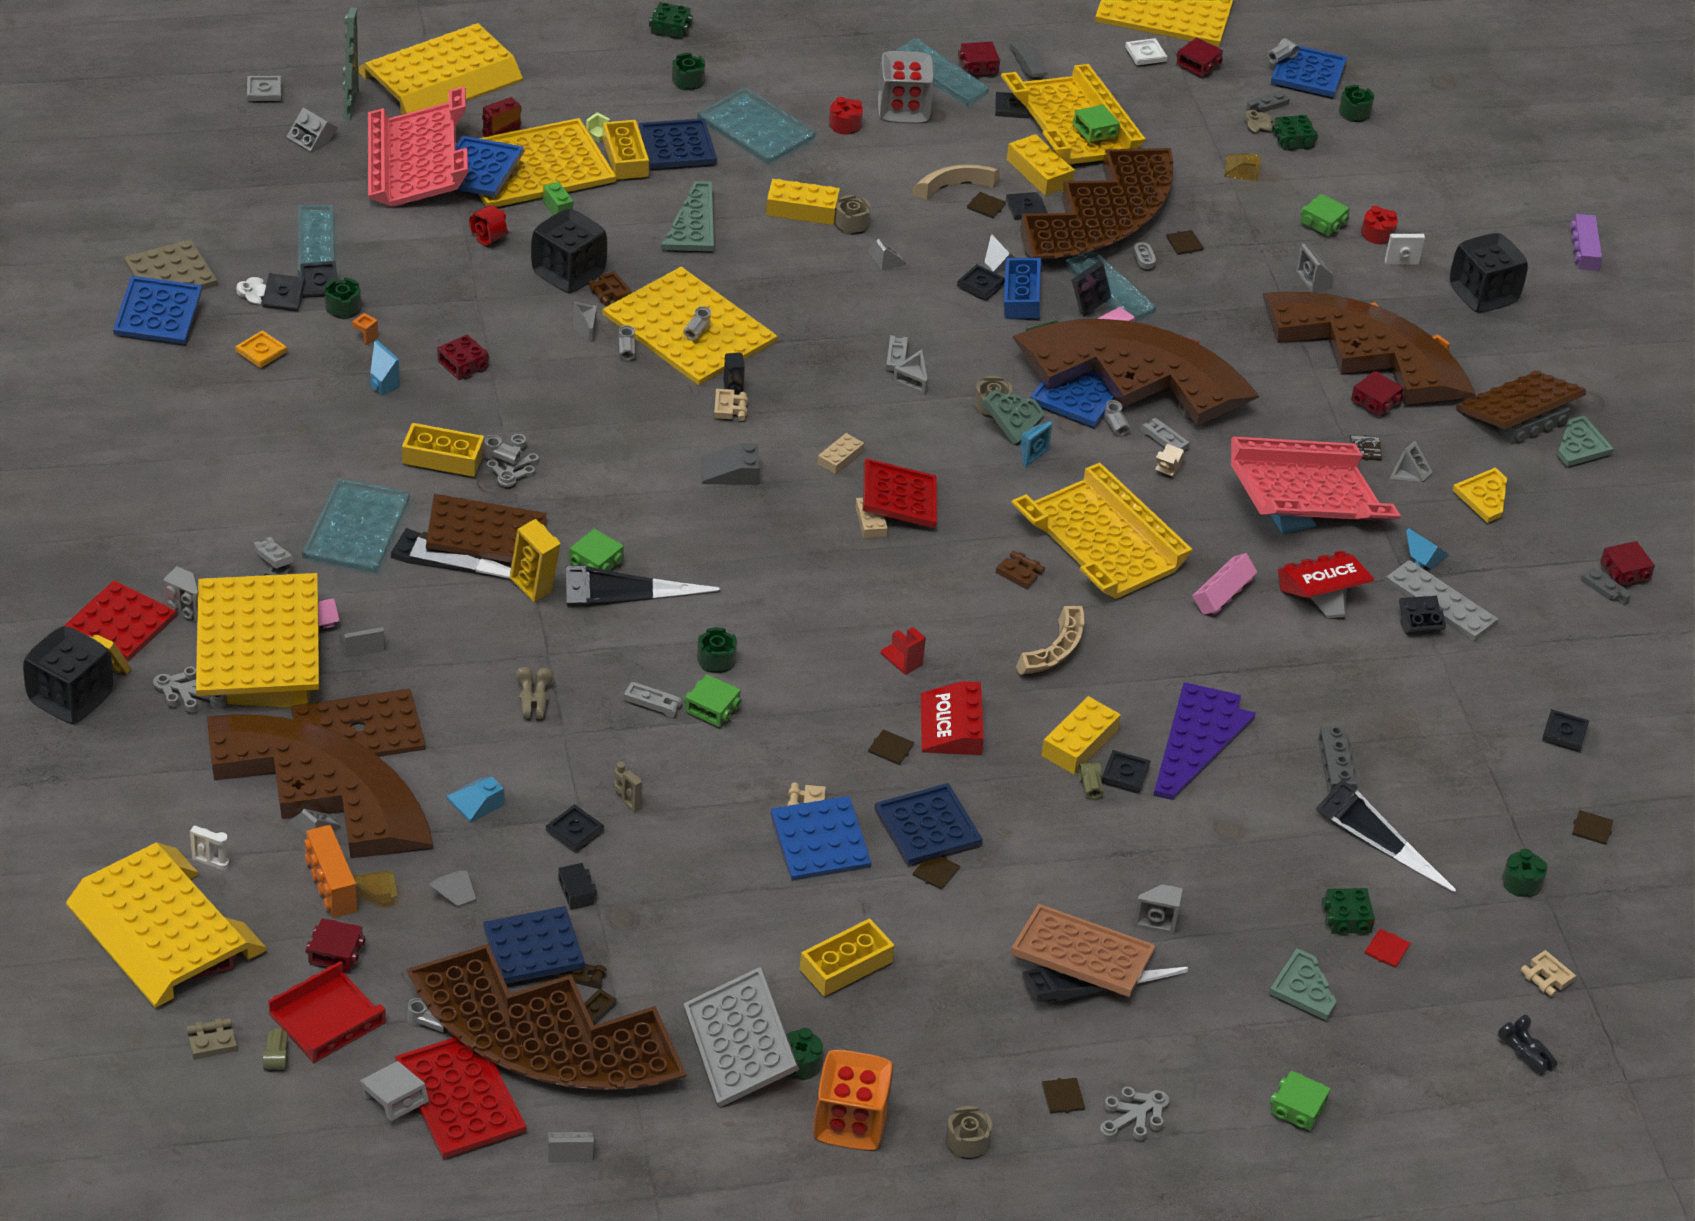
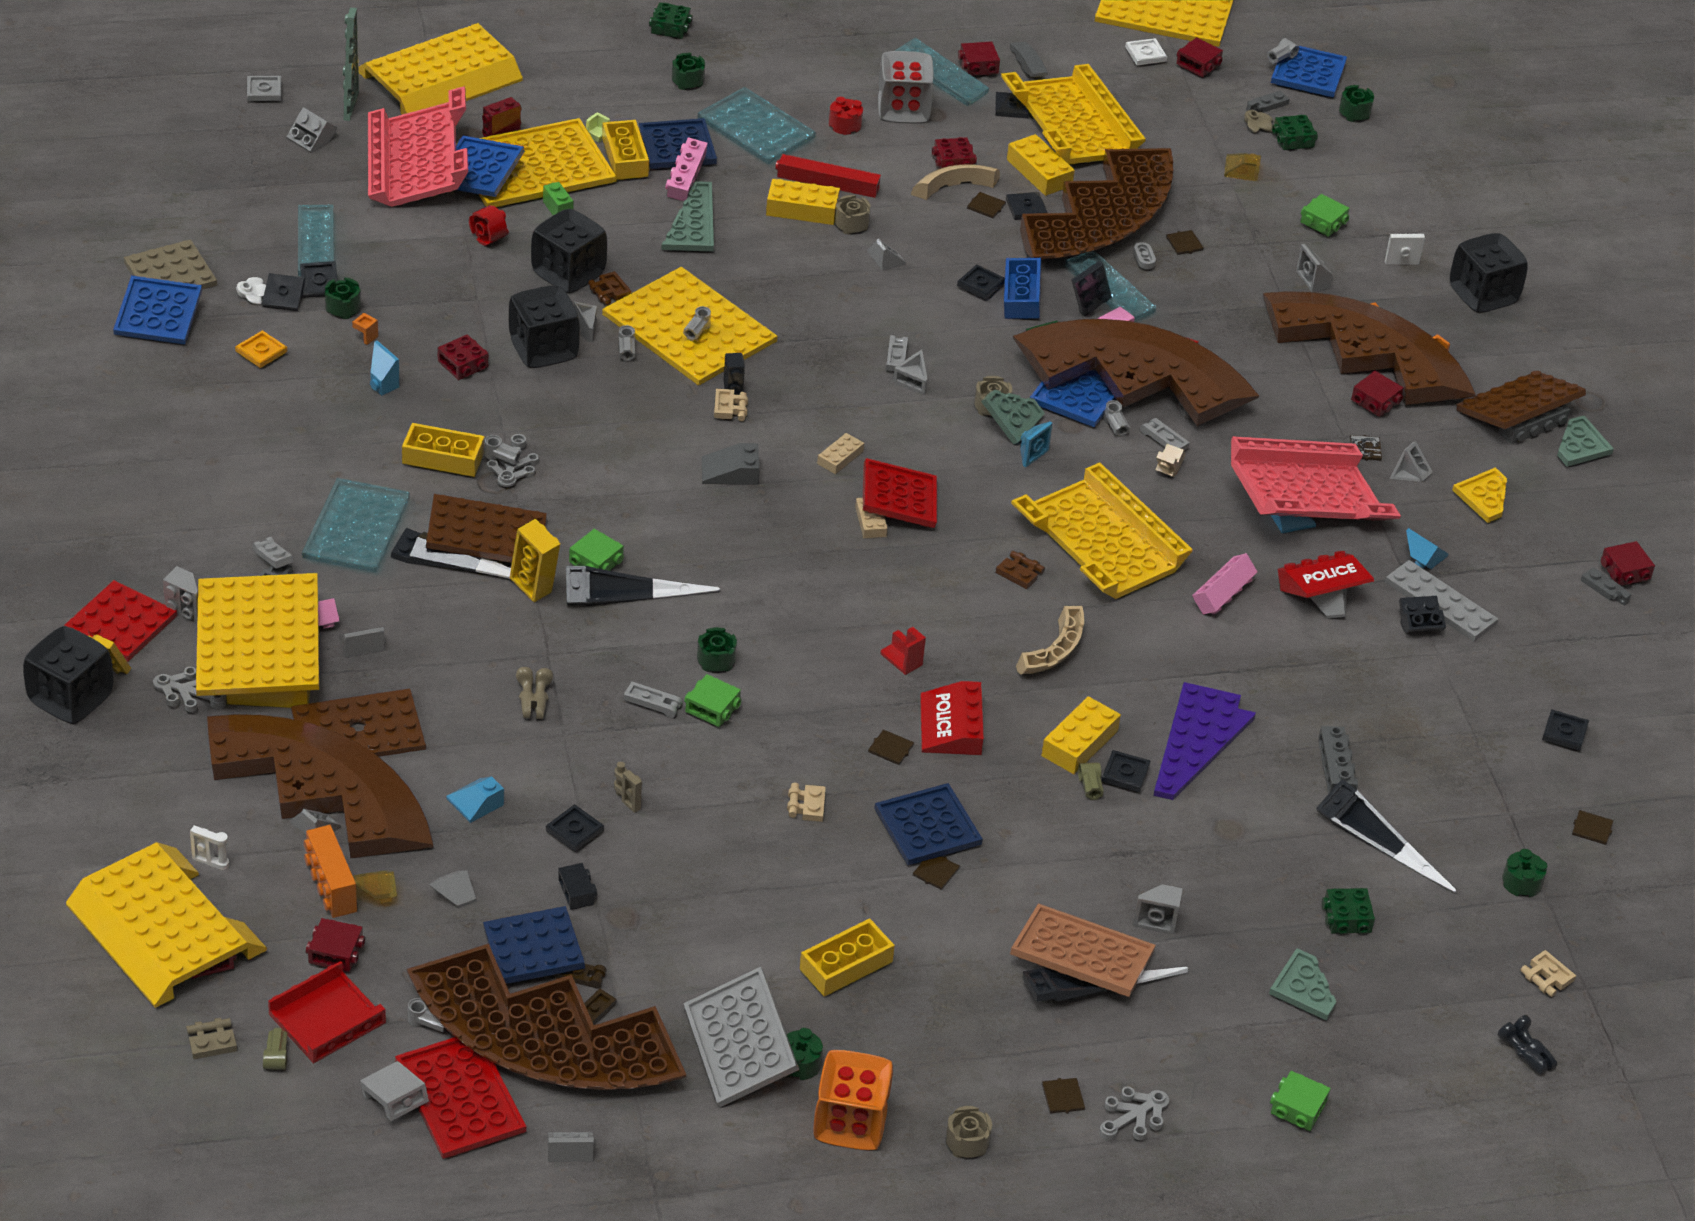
(544, 326): none -> black piece
(686, 169): none -> bright pink brick
(820, 838): blue plate -> none
(827, 174): none -> red brick
(953, 152): none -> dark red brick
(996, 255): slope -> none
(1096, 123): bright green brick -> none
(1379, 224): red brick -> none
(1387, 948): red piece -> none
(1586, 242): medium lavender brick -> none

